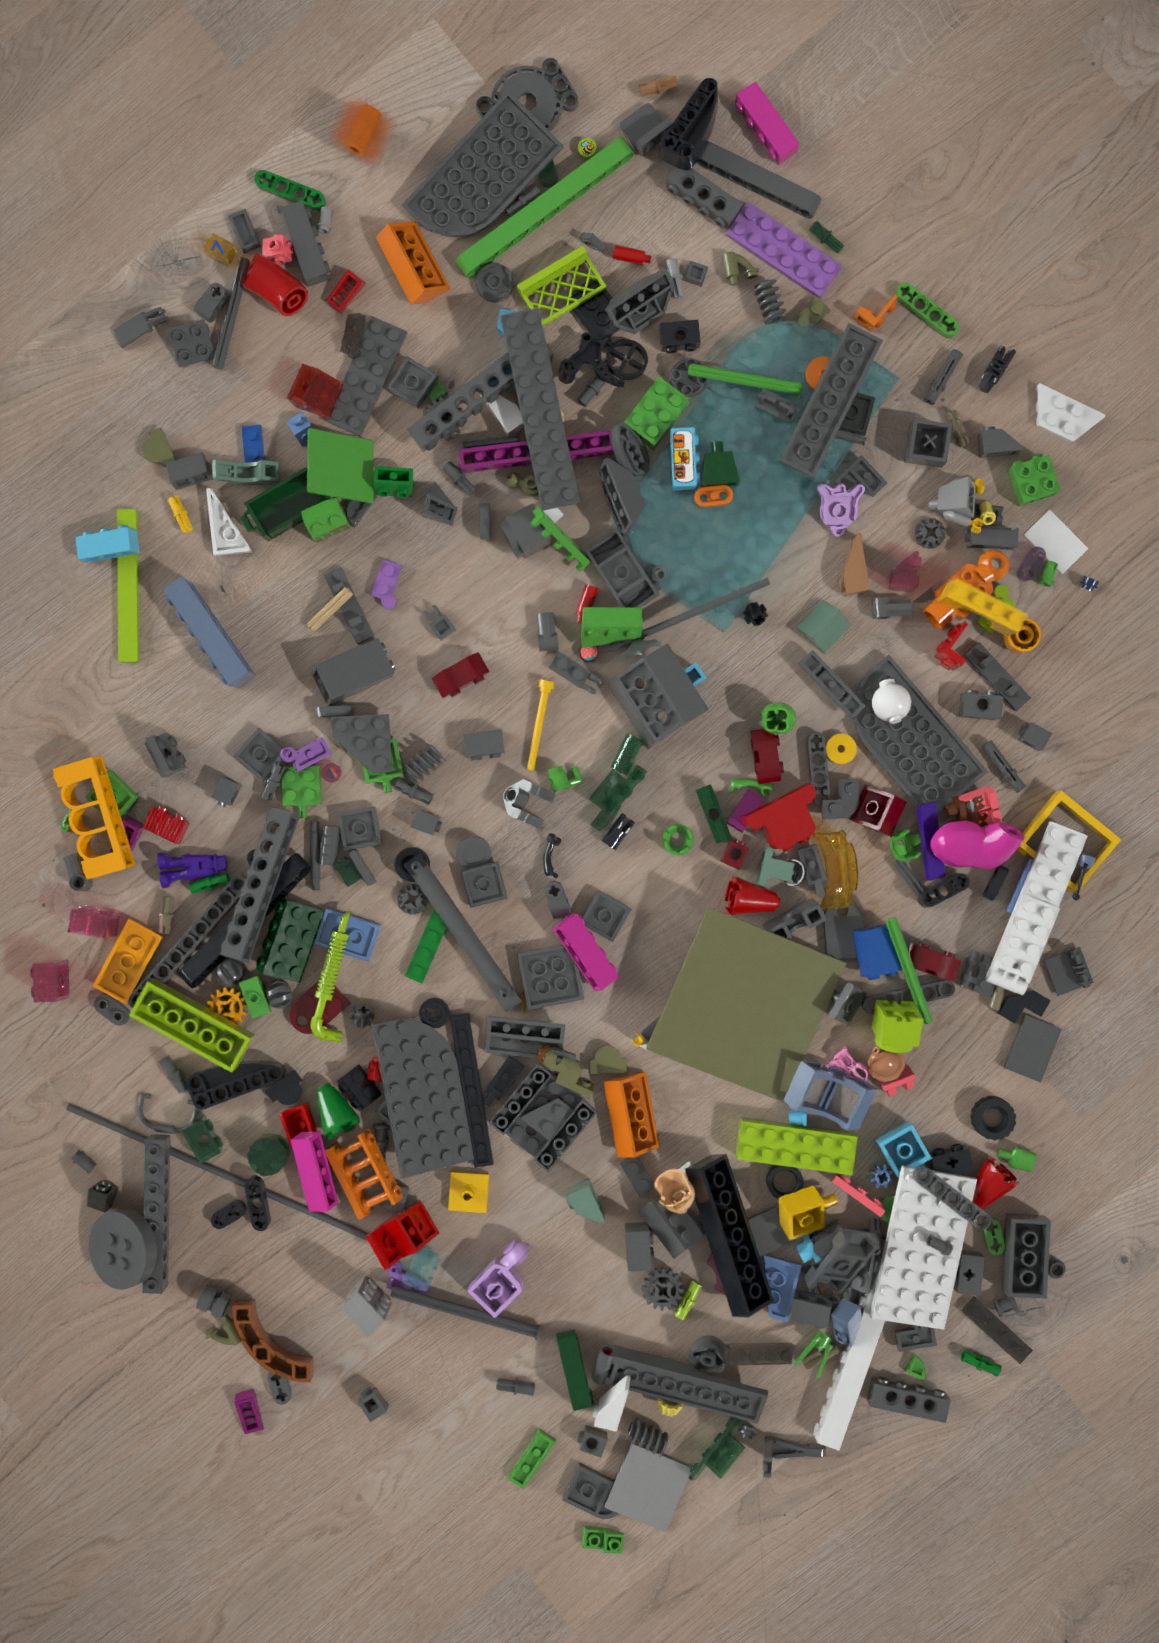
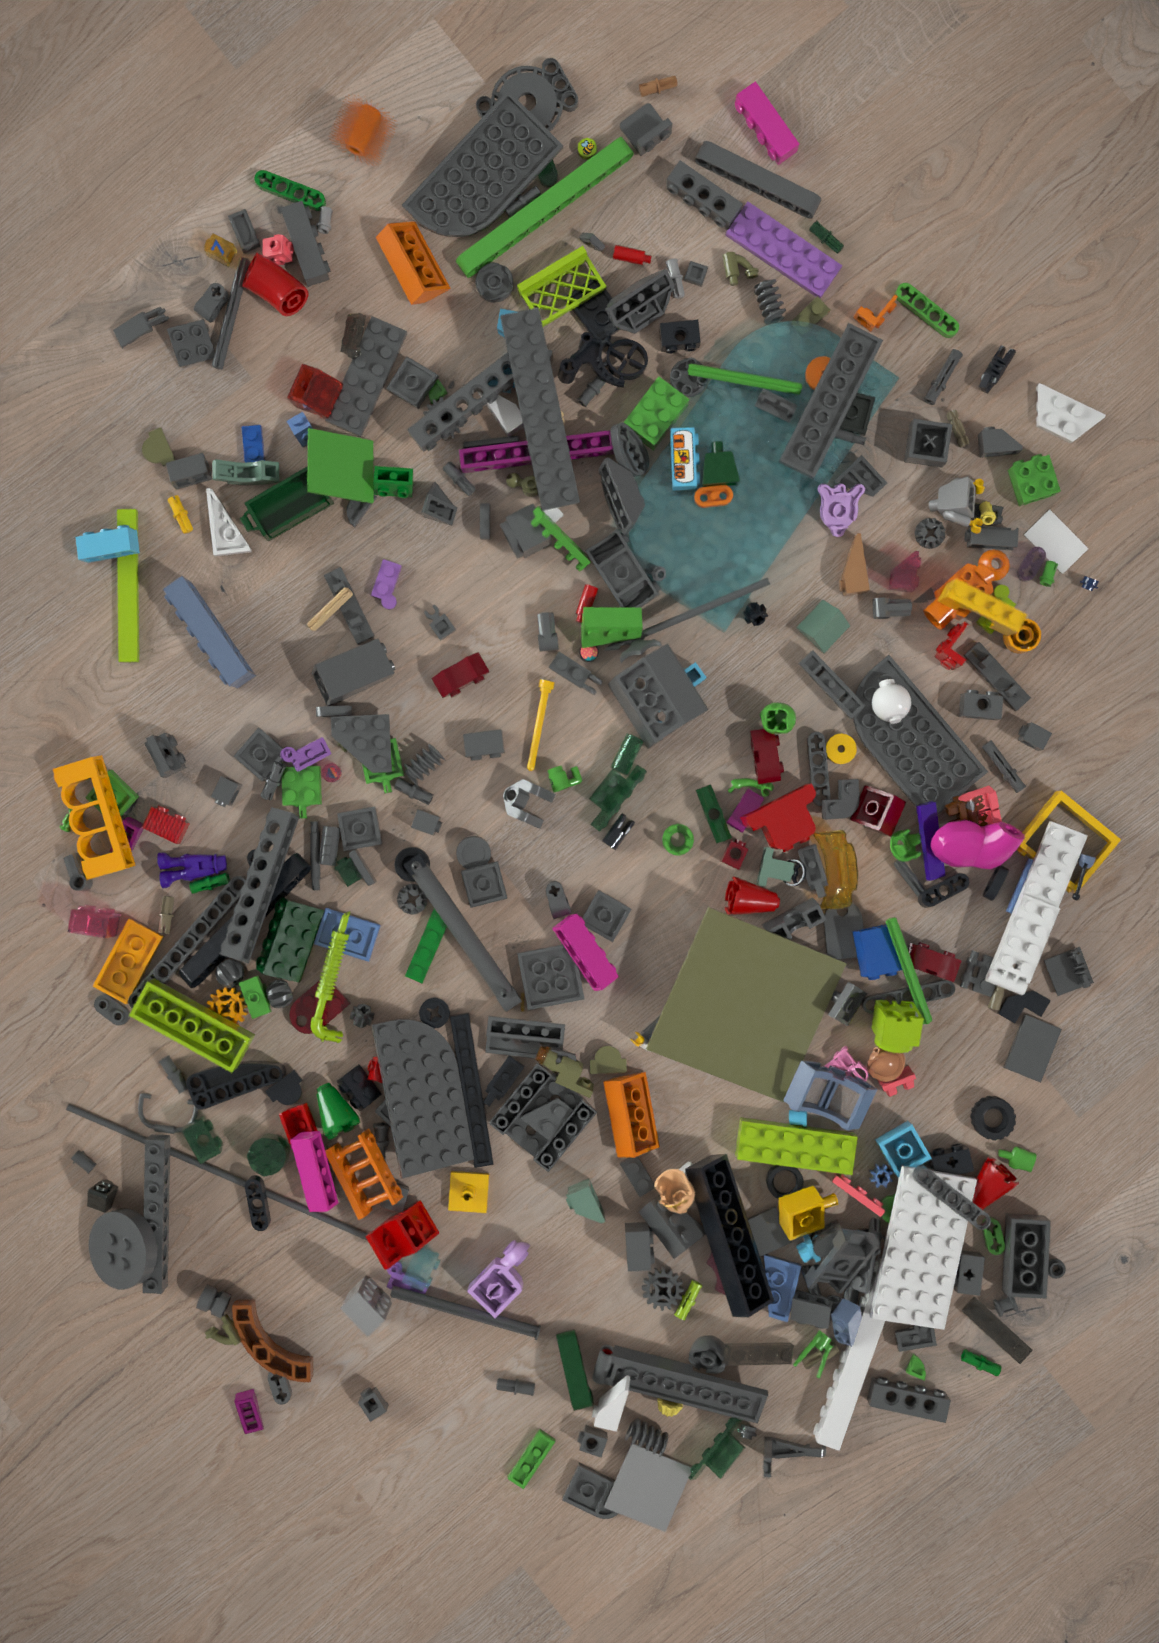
(50, 980): clear pink brick -> none
(230, 1217): black beam -> none
(325, 519): bright green slope -> none
(340, 287): red slope -> none
(548, 868): black piece -> none
(602, 1538): bright green slope -> none
(692, 127): black beam -> none
(940, 1245): dark grey pin -> none

